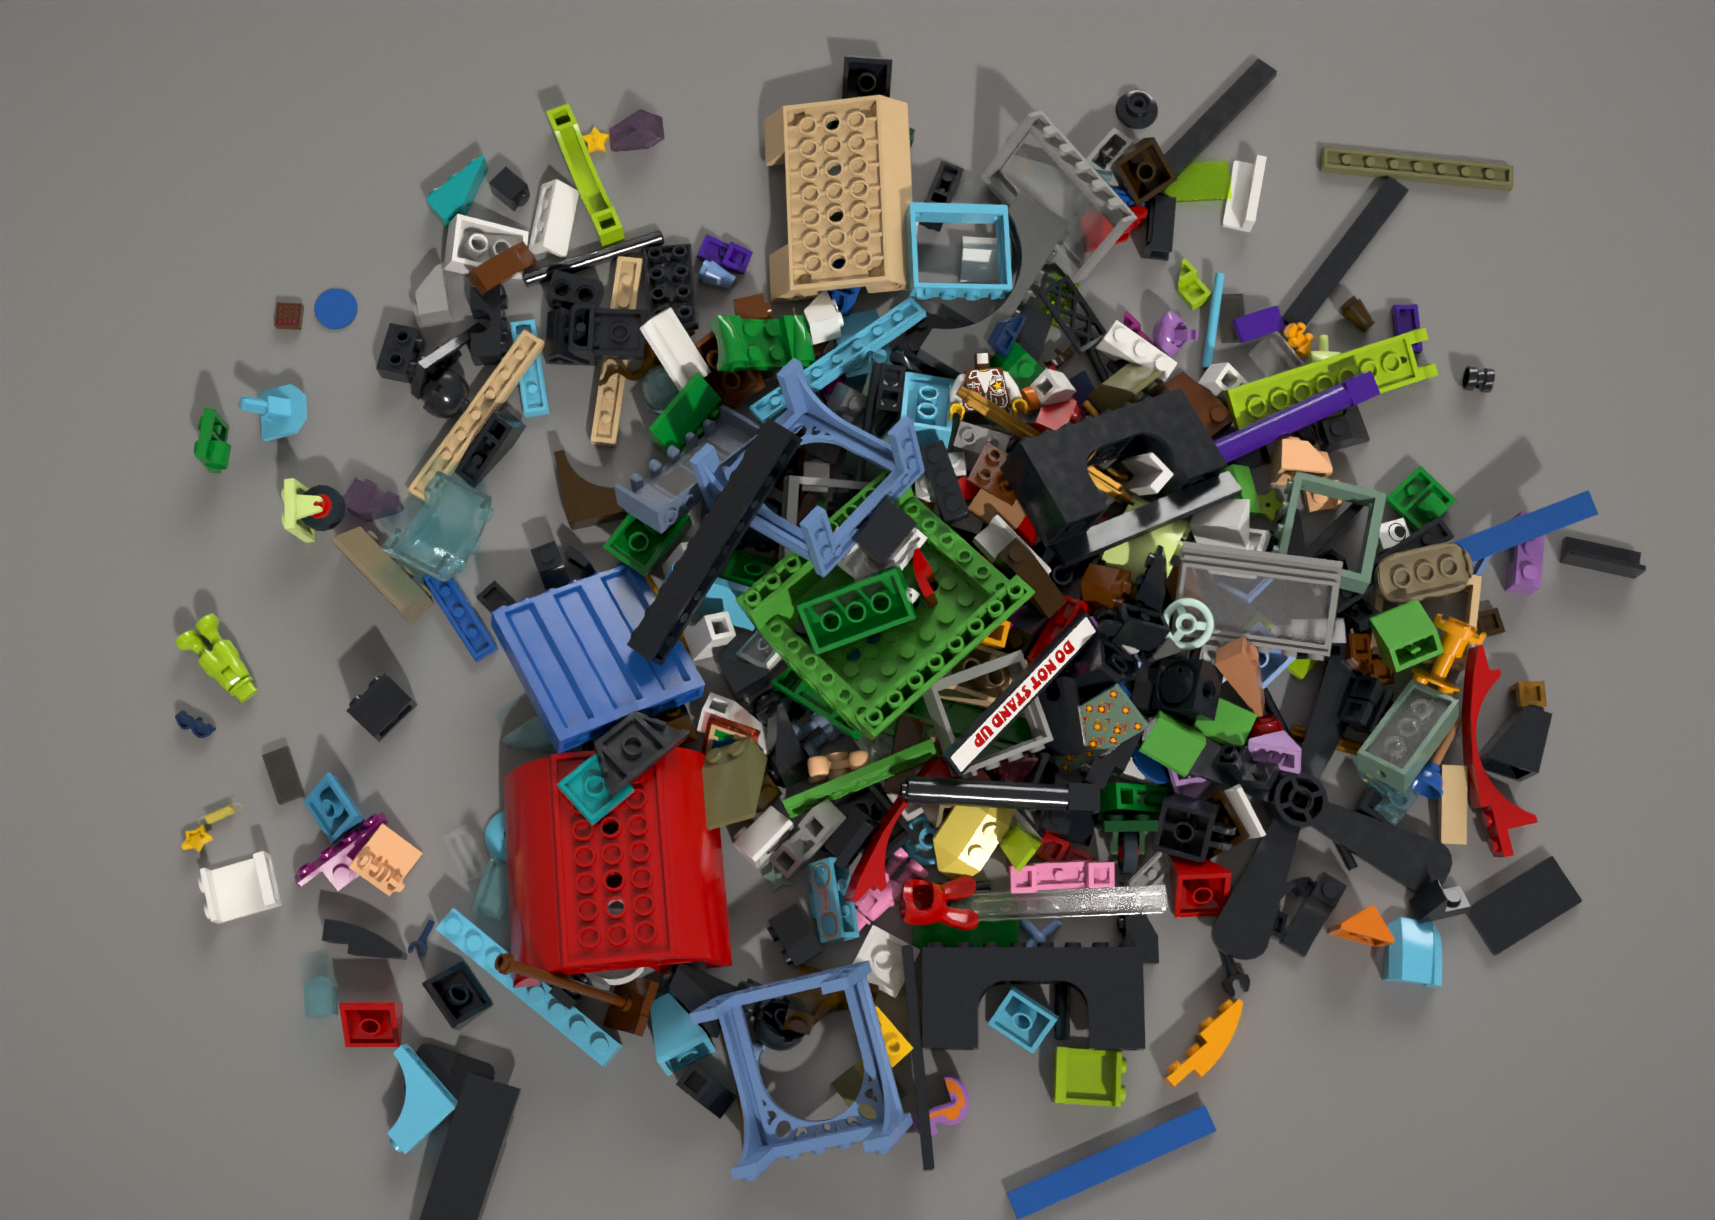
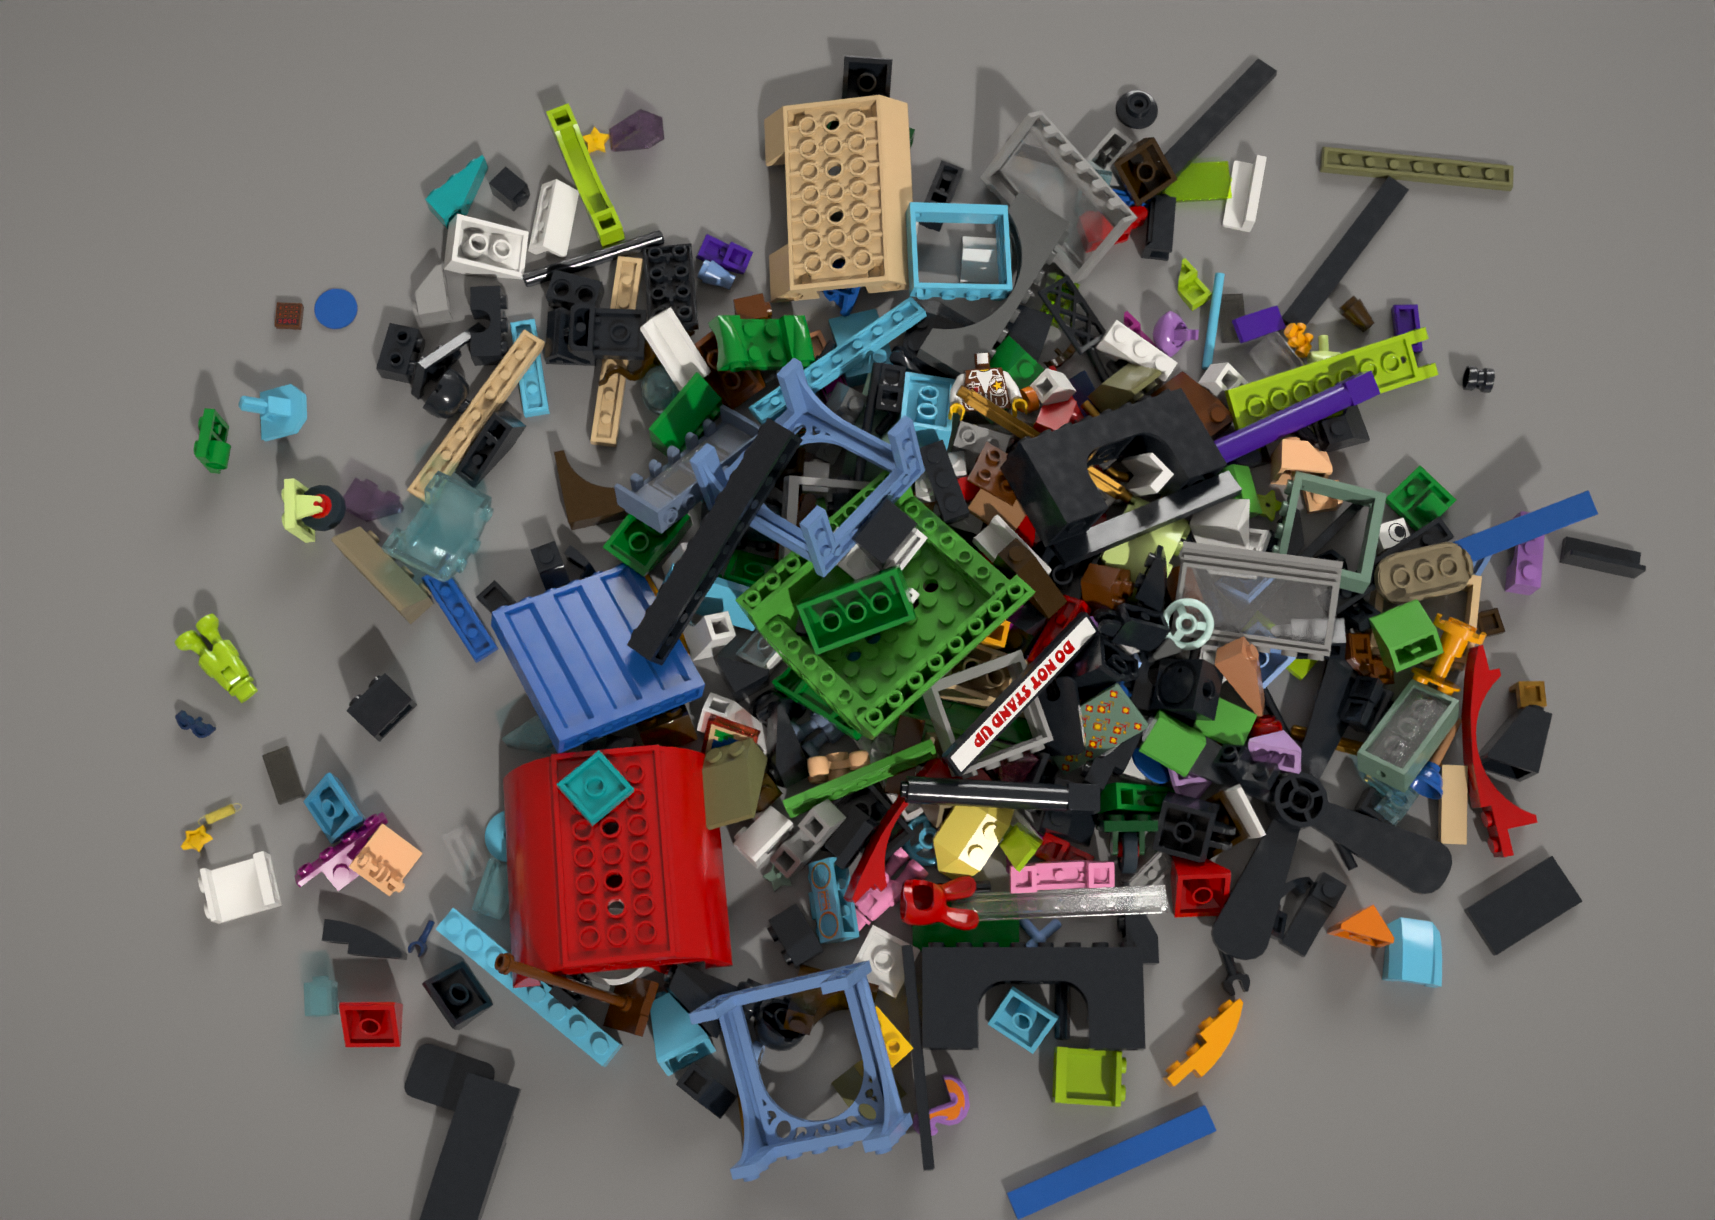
(425, 1102): medium azure arch -> none
(501, 268): reddish brown slope -> none
(633, 749): black wing -> none
(823, 319): white slope -> none
(924, 576): red slope -> none
(1006, 334): dark blue tile -> none
(1438, 903): black slope -> none

